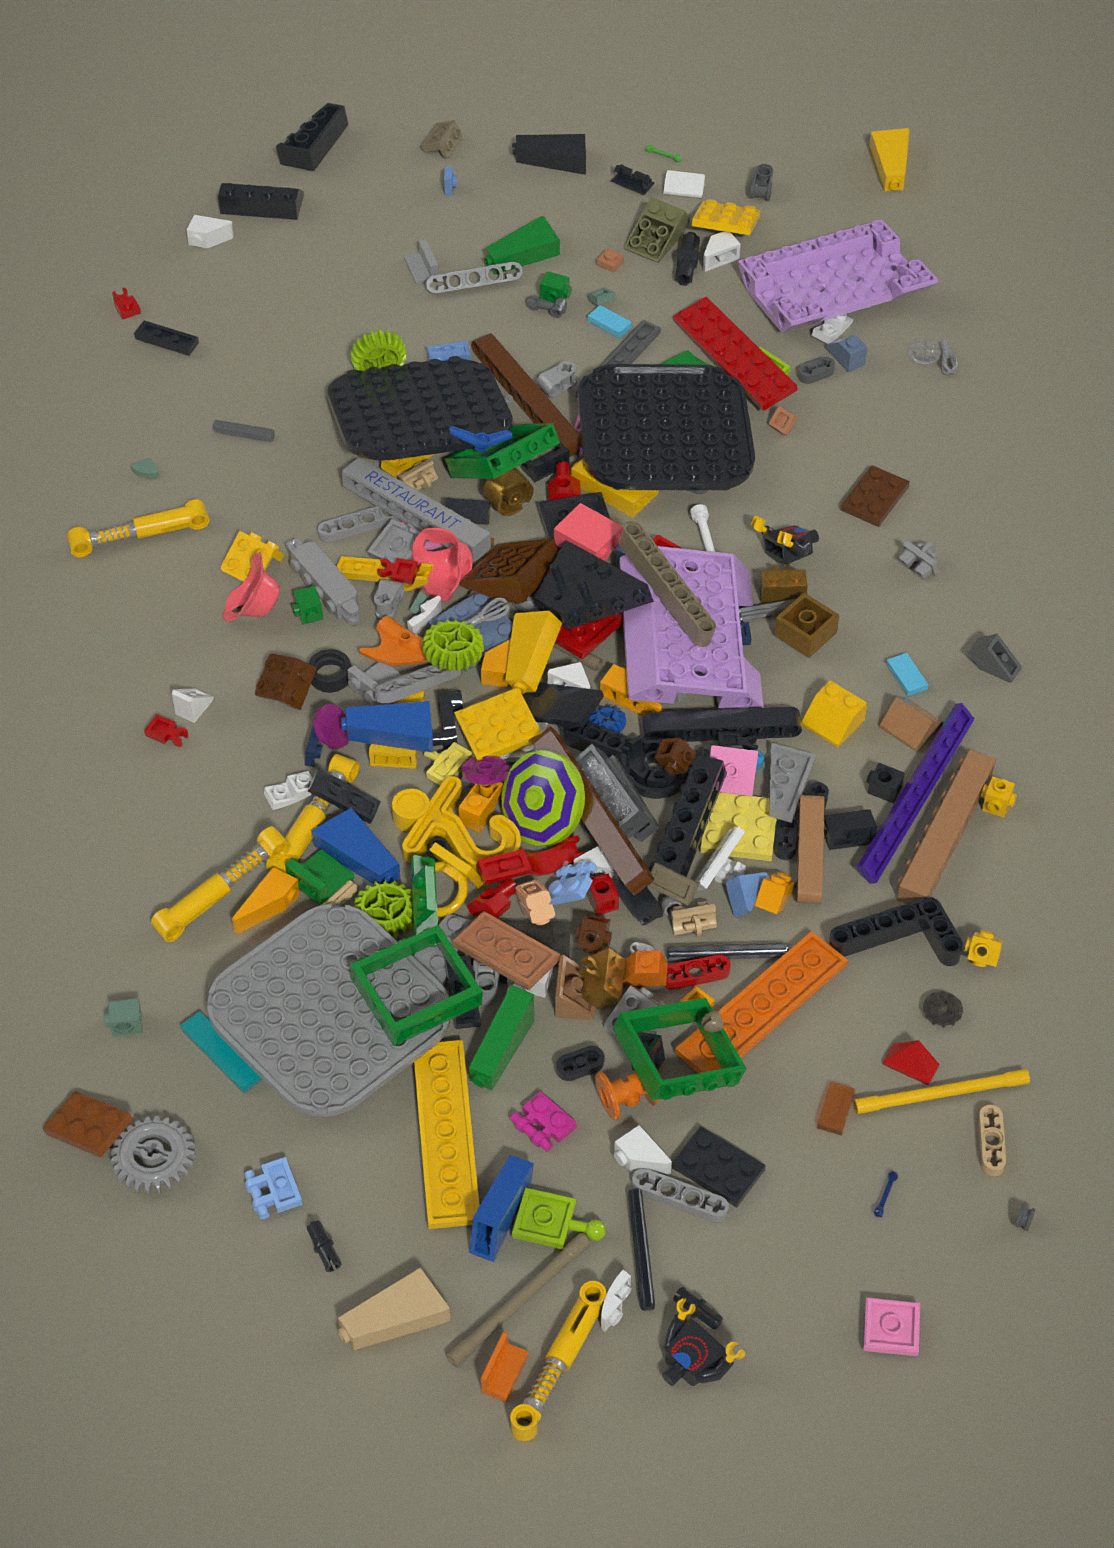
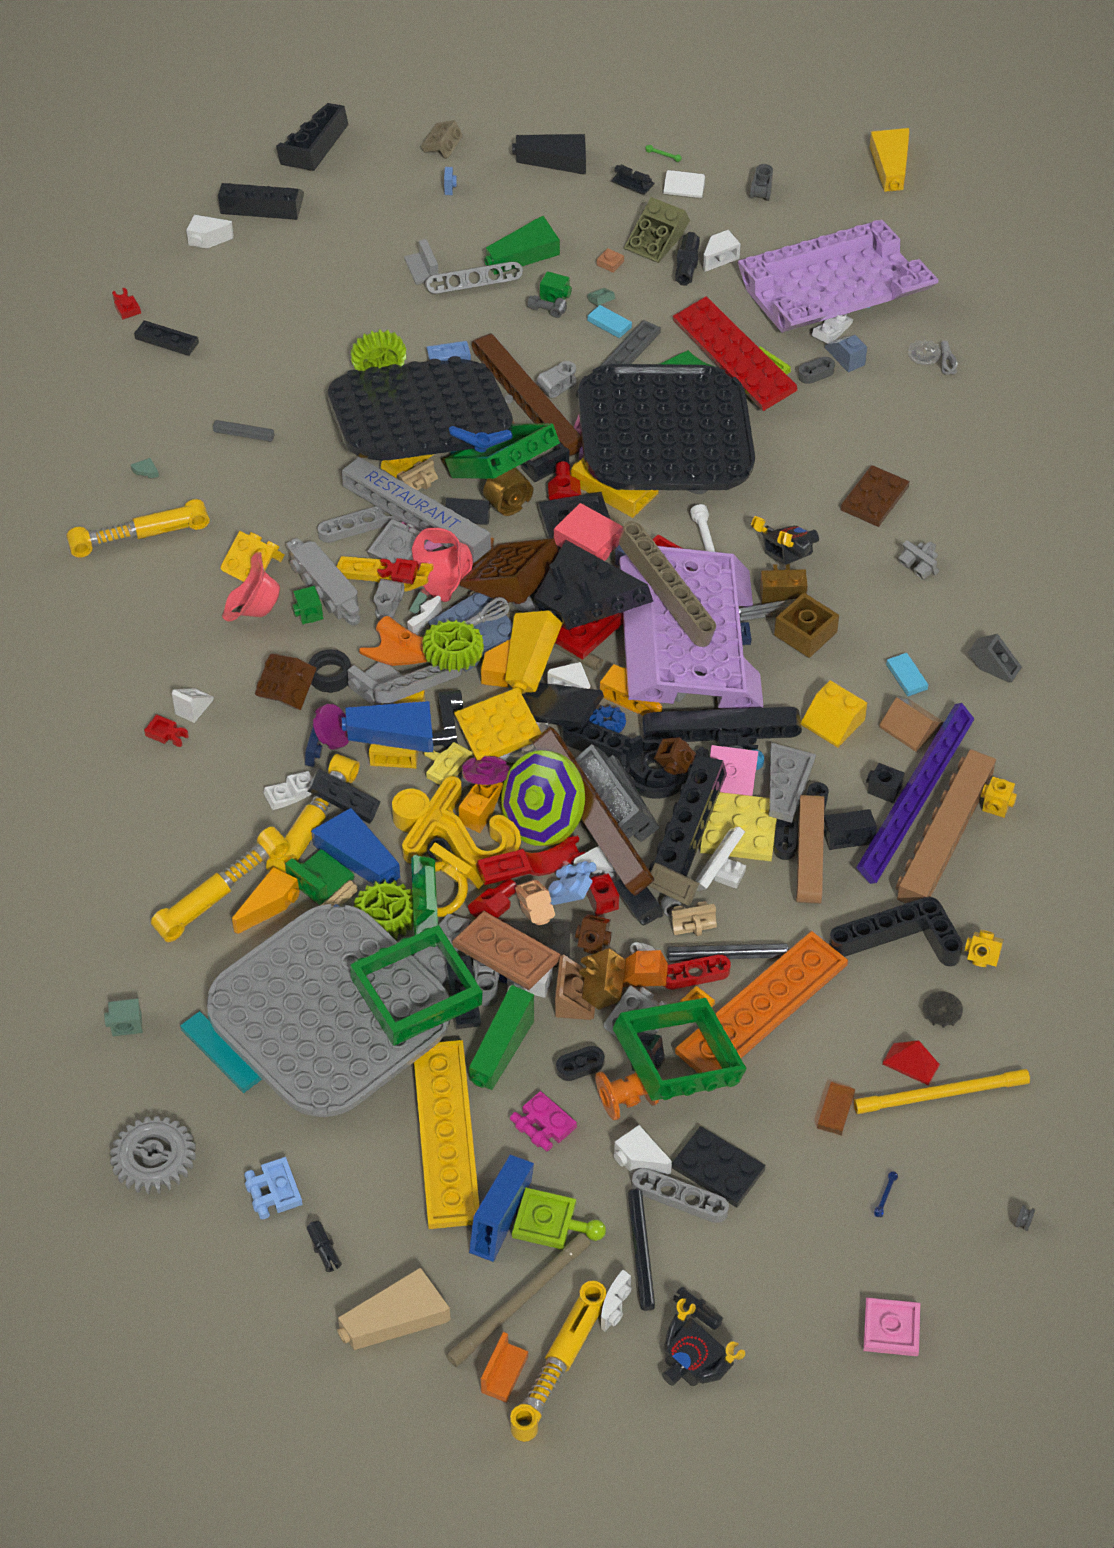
(87, 1124): dark orange plate -> none
(712, 1022): dark tan hinge -> none
(726, 217): yellow plate -> none
(744, 892): medium blue slope -> none
(775, 892): light orange slope -> none
(783, 420): nougat plate -> none
(986, 1149): tan beam -> none

